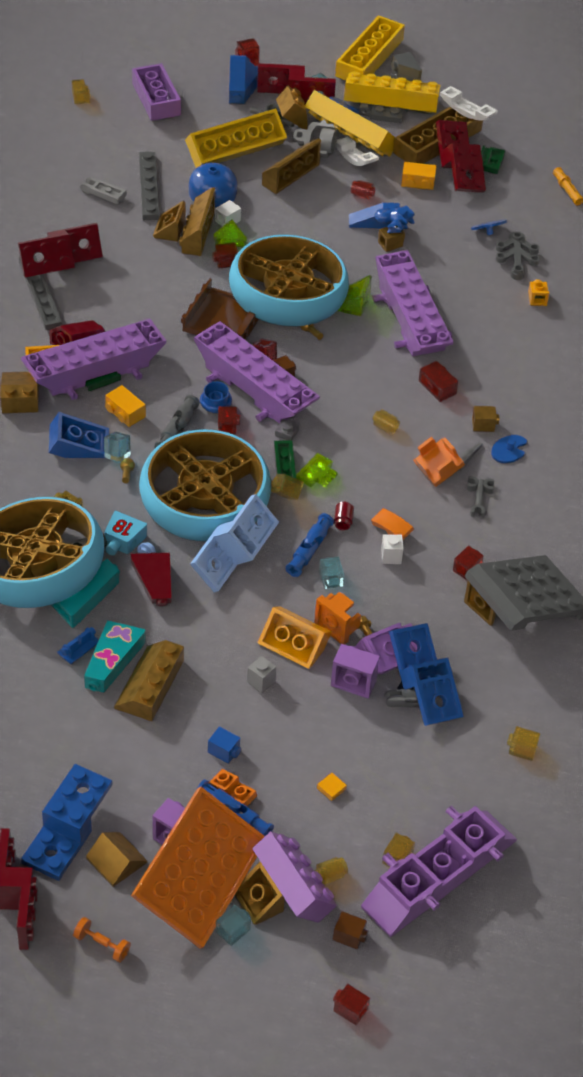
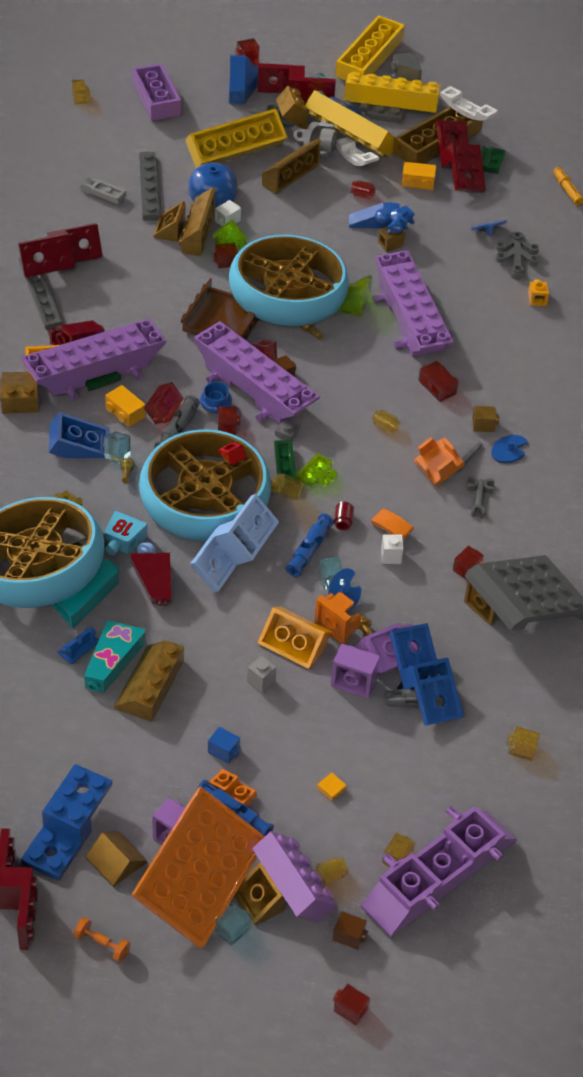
(163, 403): none -> clear red brick
(233, 452): none -> red slope
(351, 592): none -> blue piece

